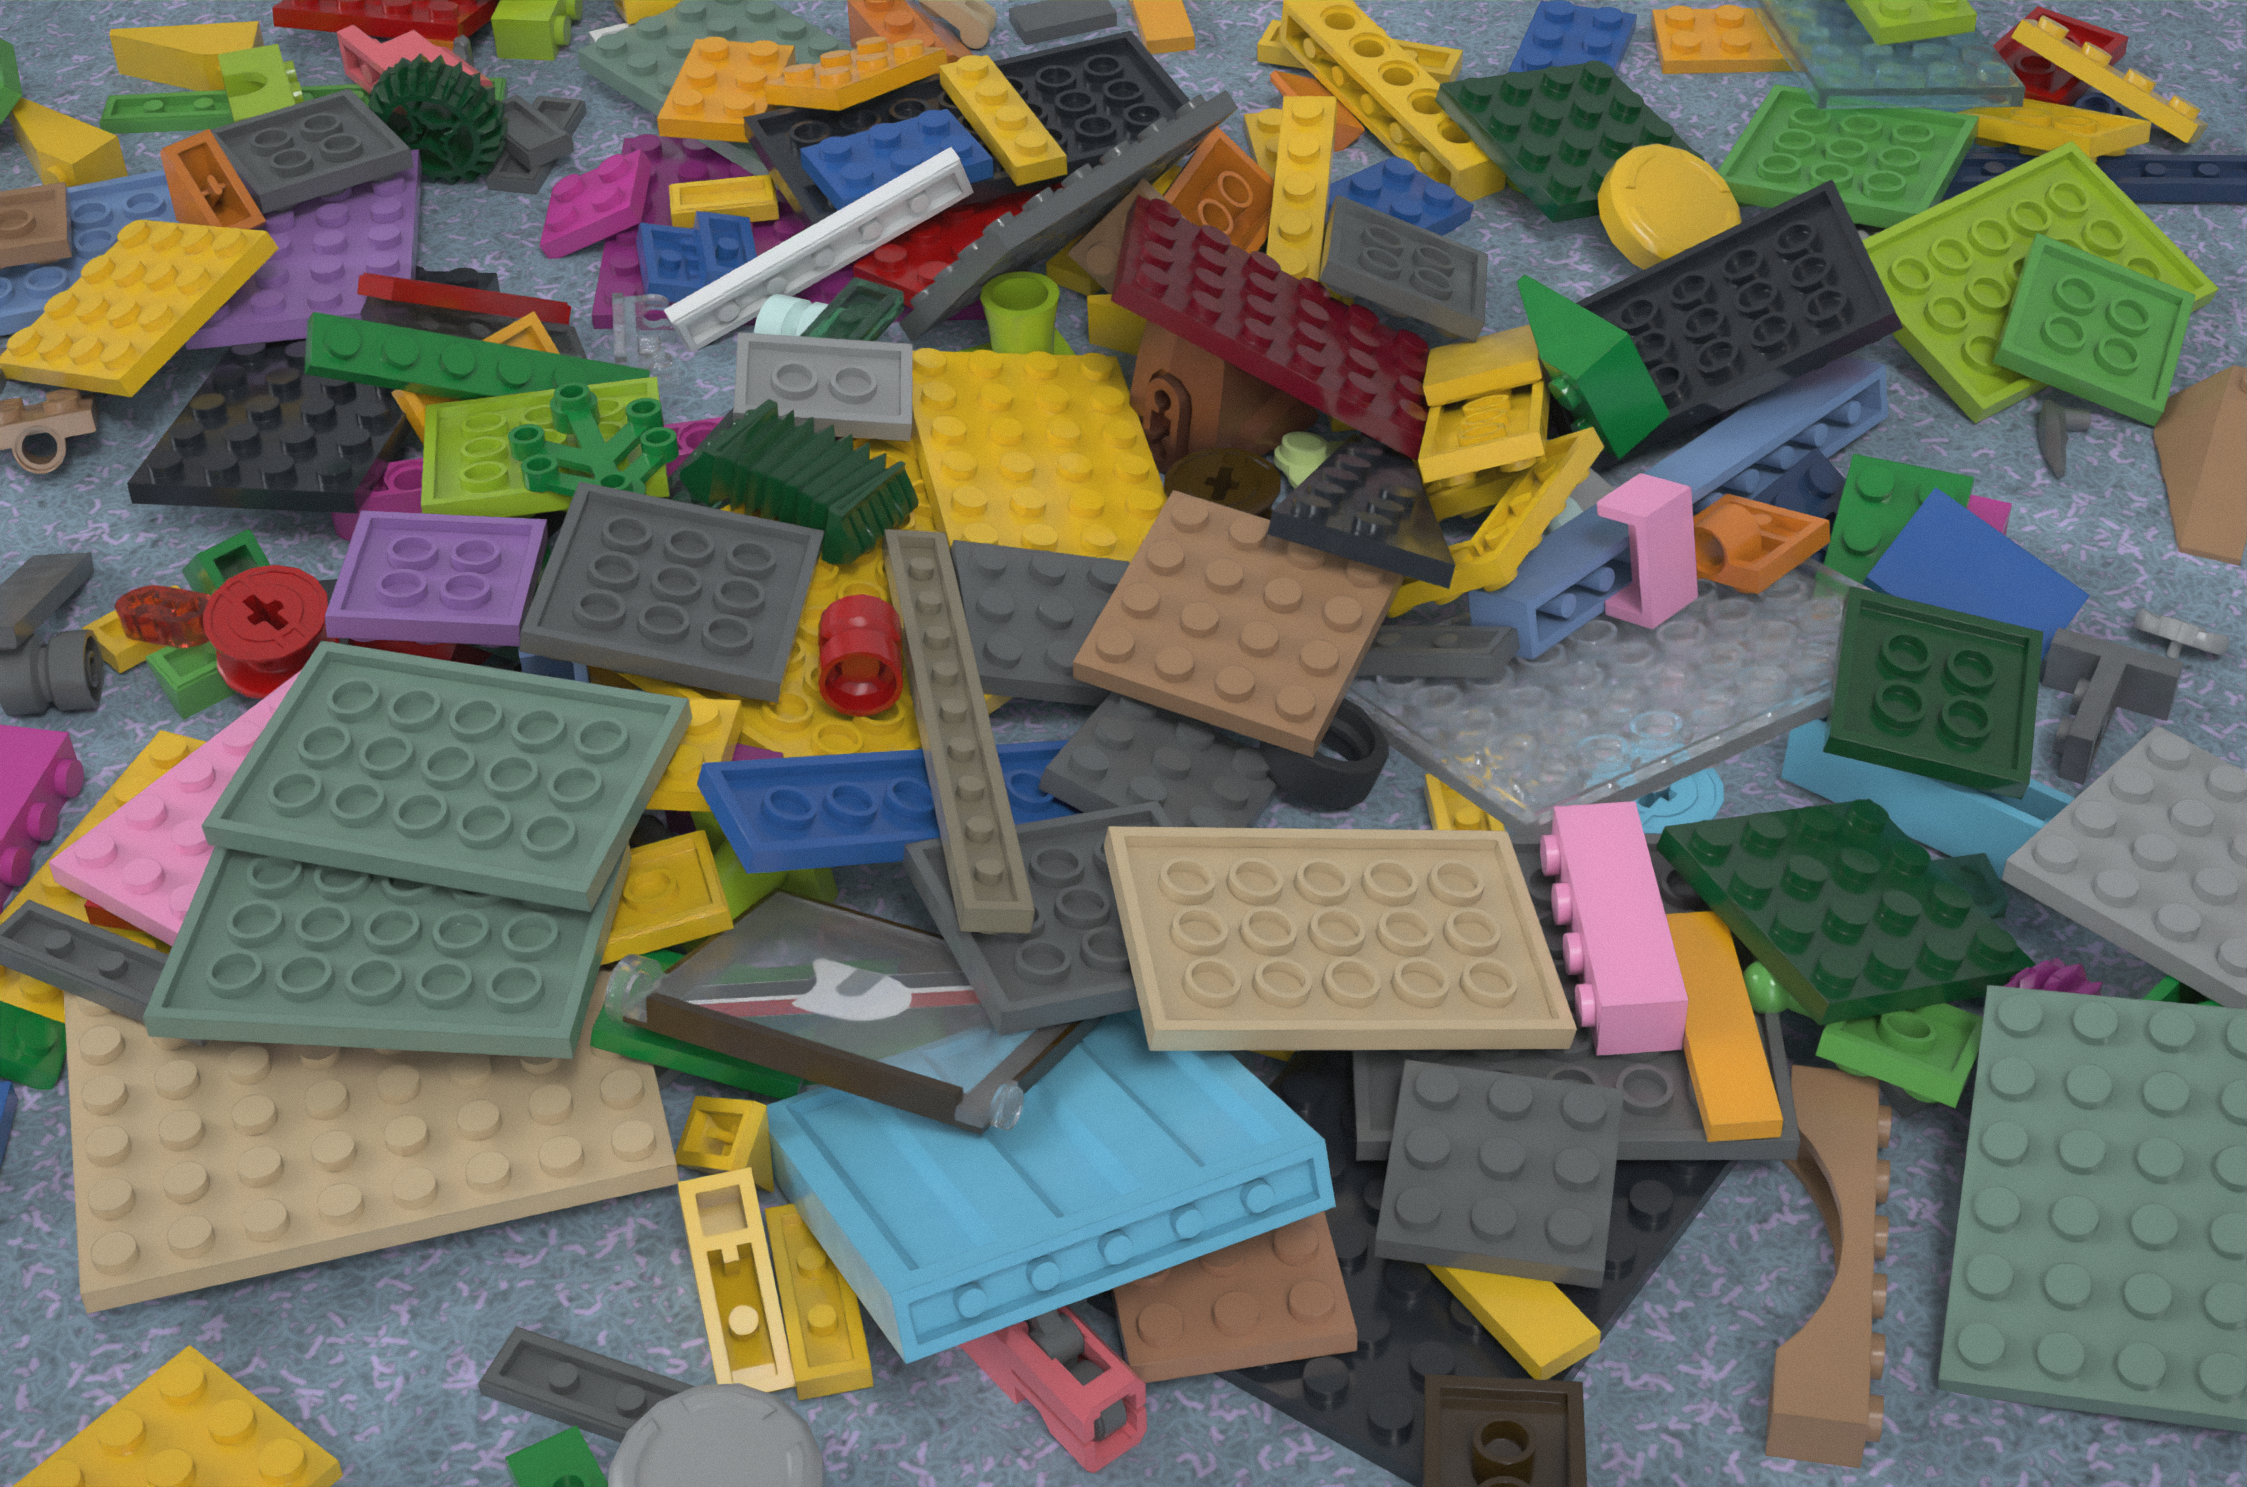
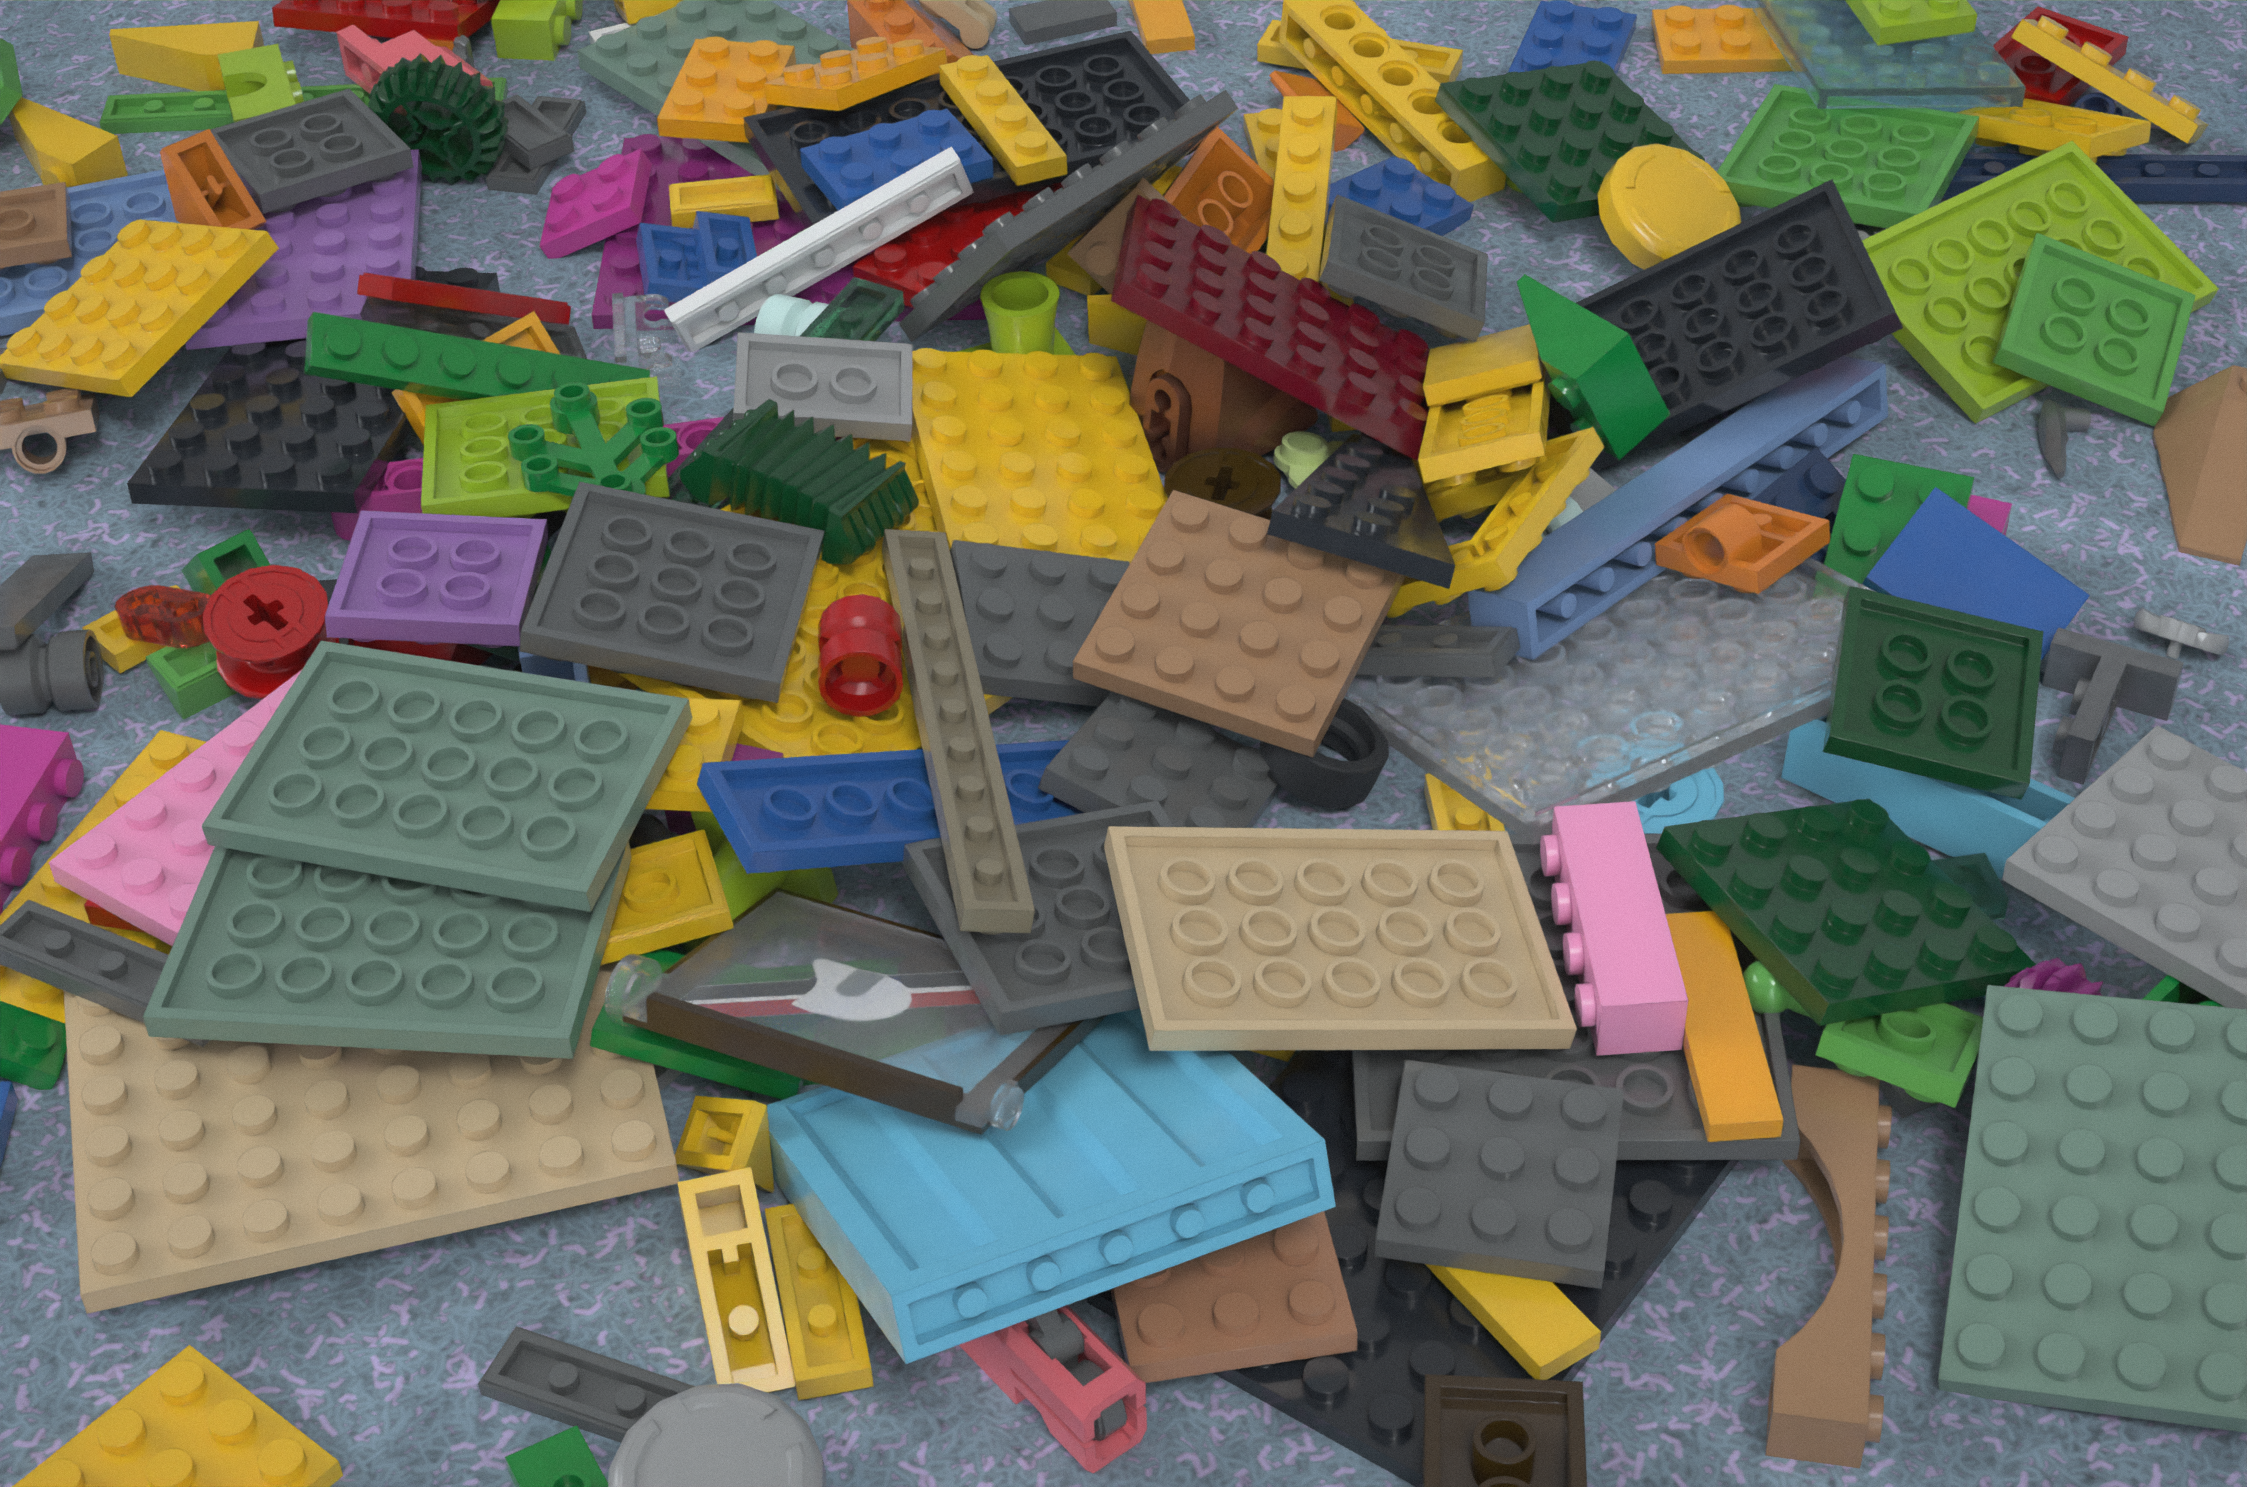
(1660, 549): bright pink panel -> none

